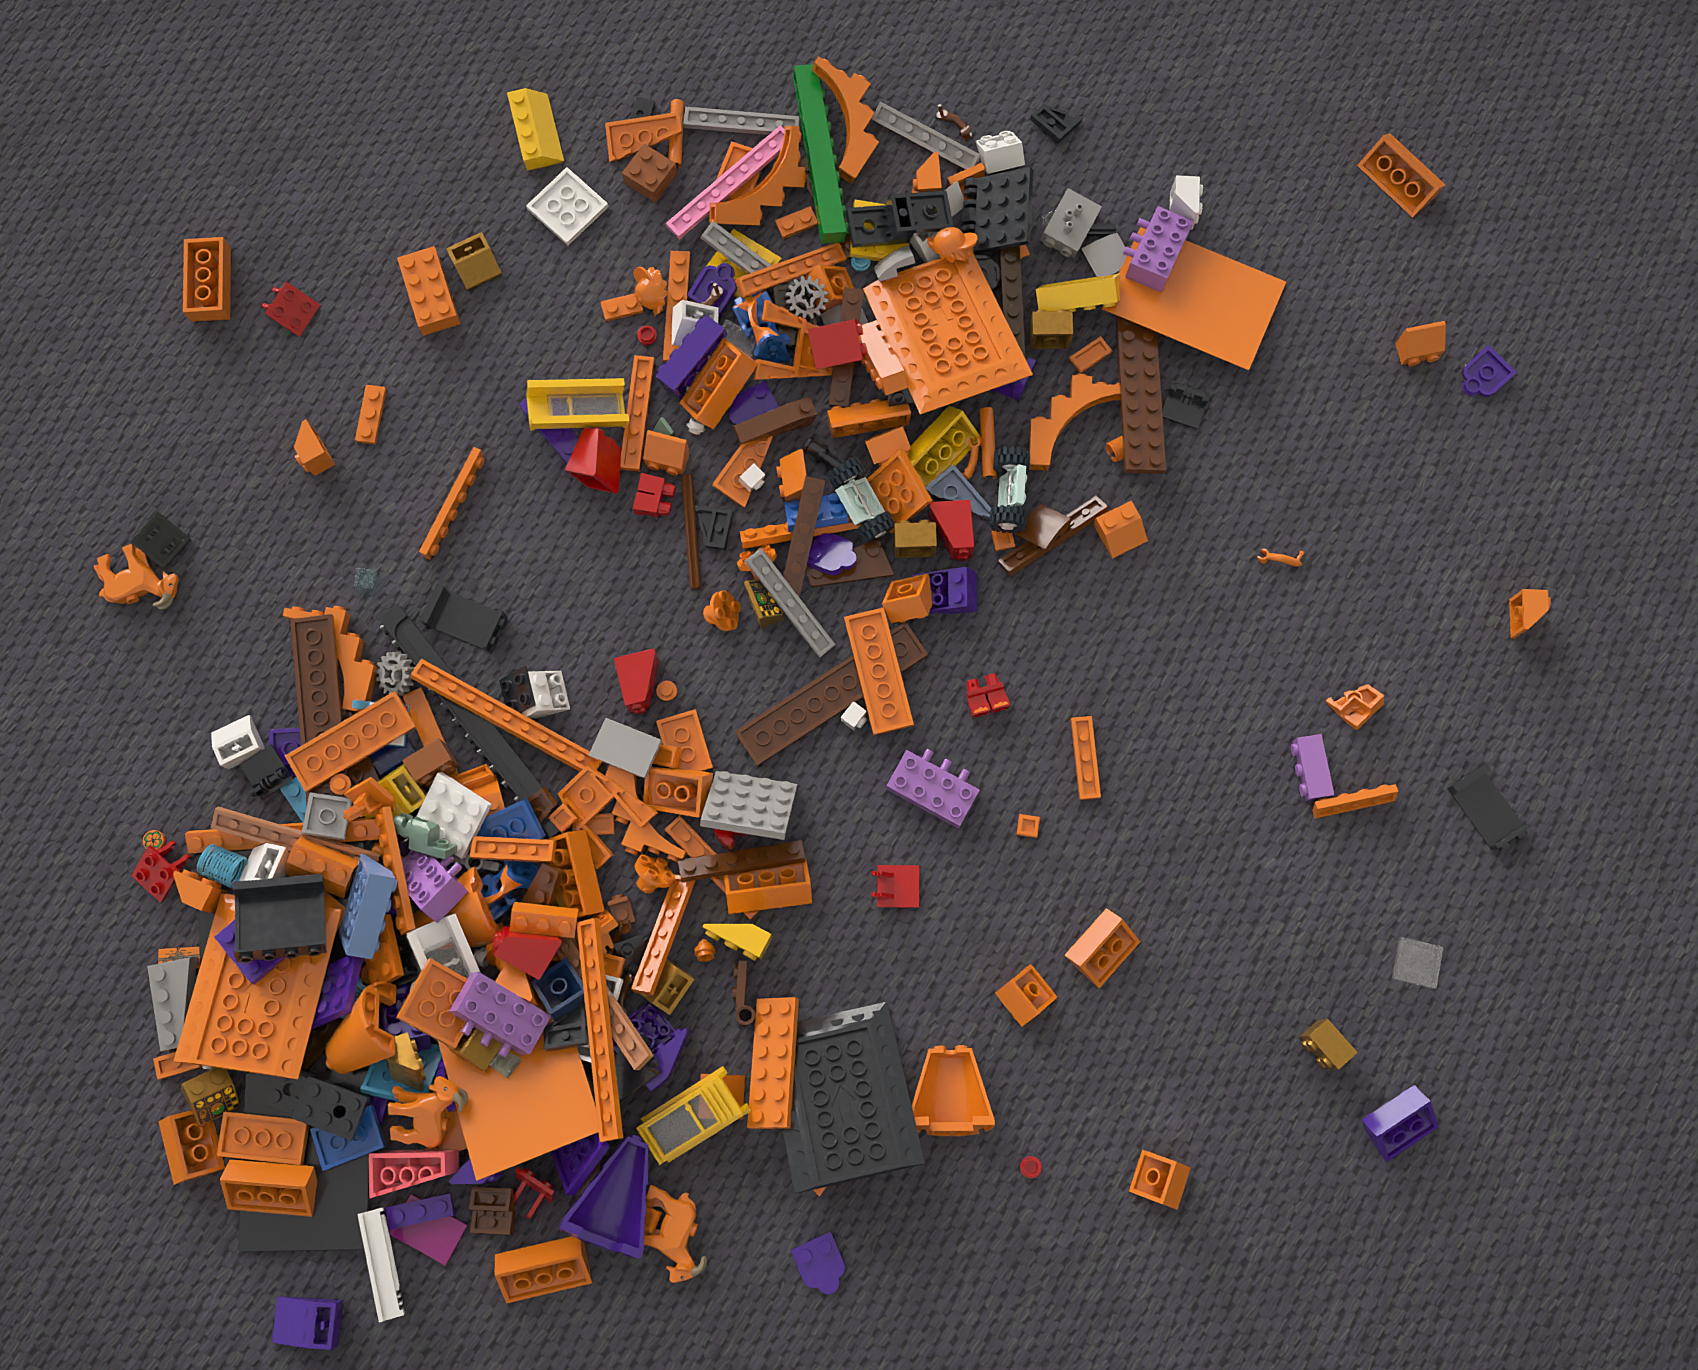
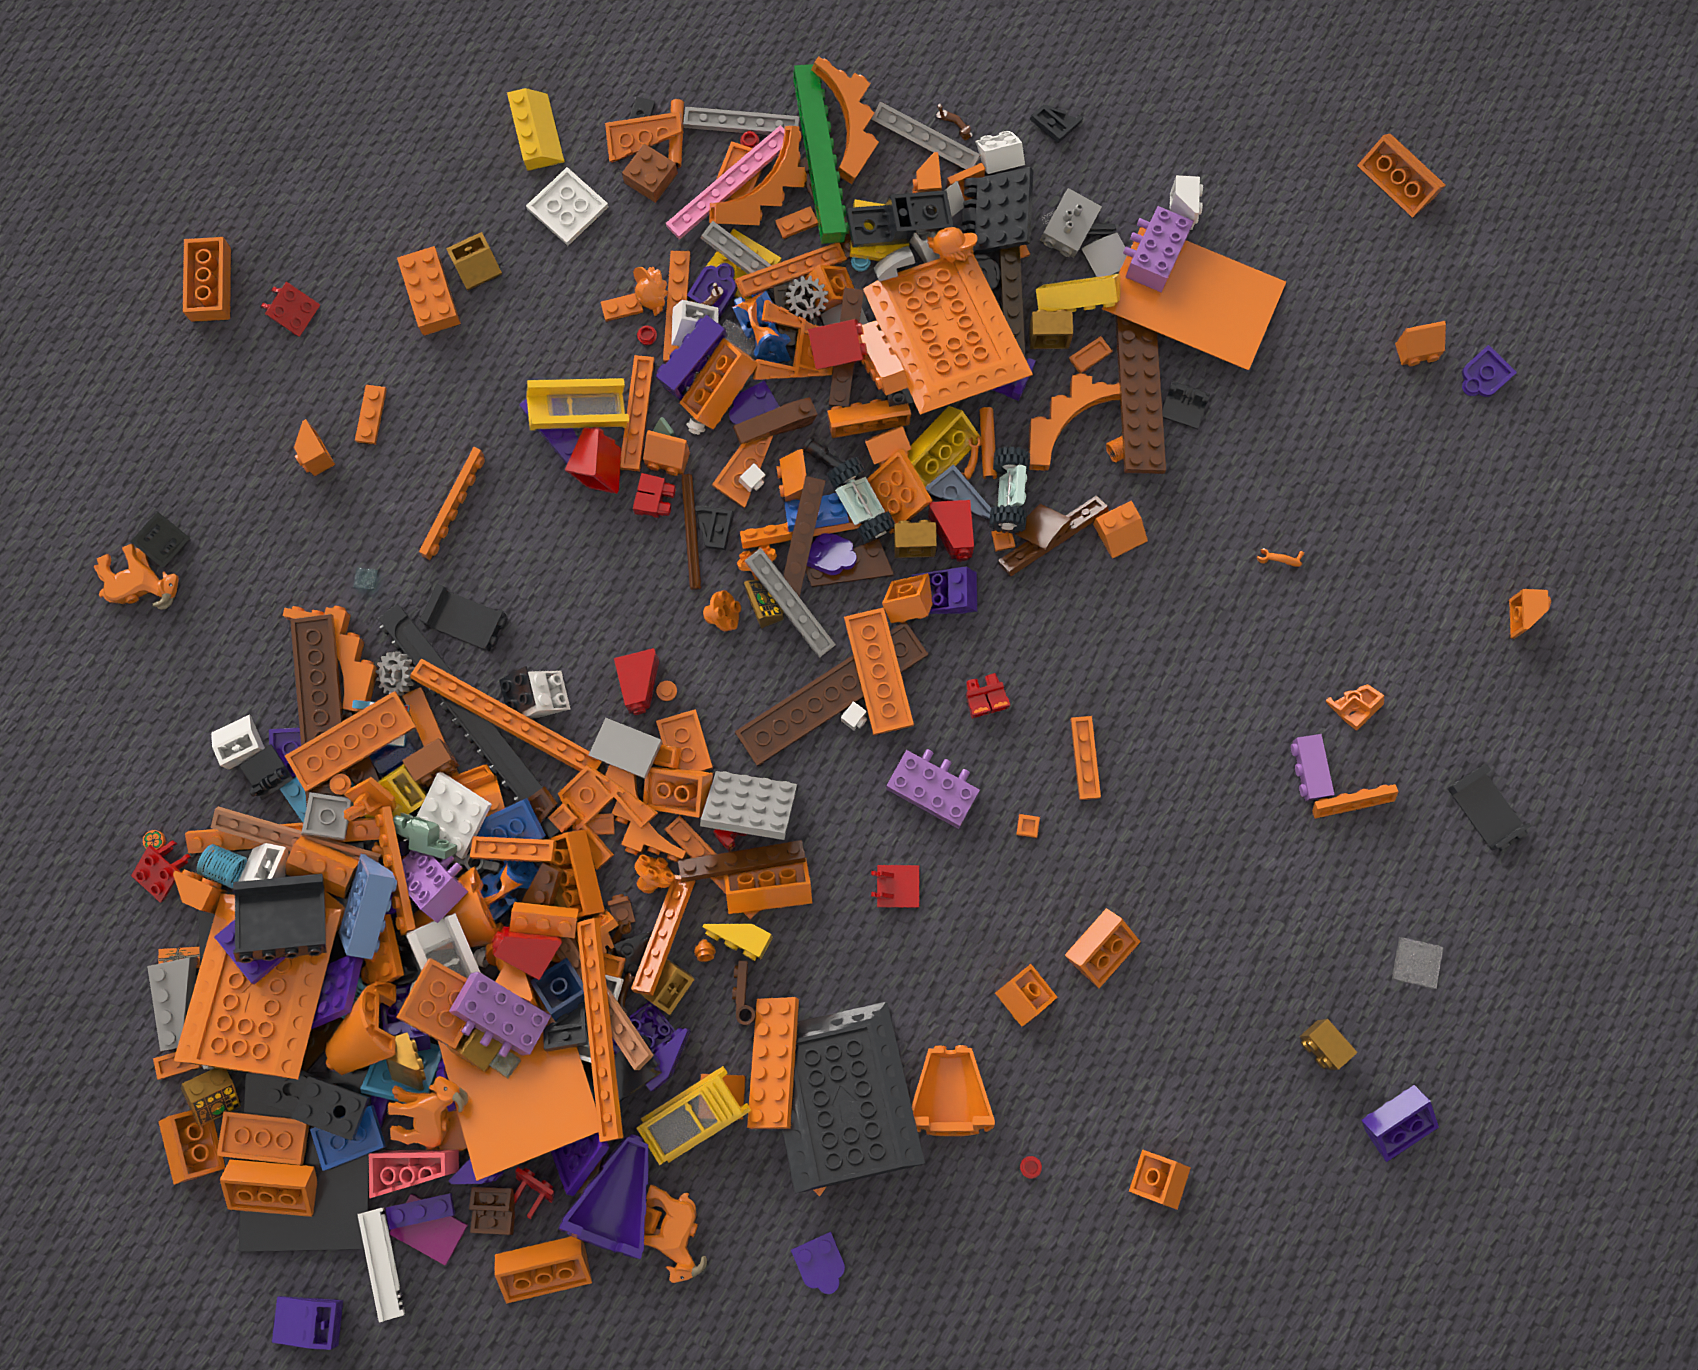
(749, 139): none -> red plate

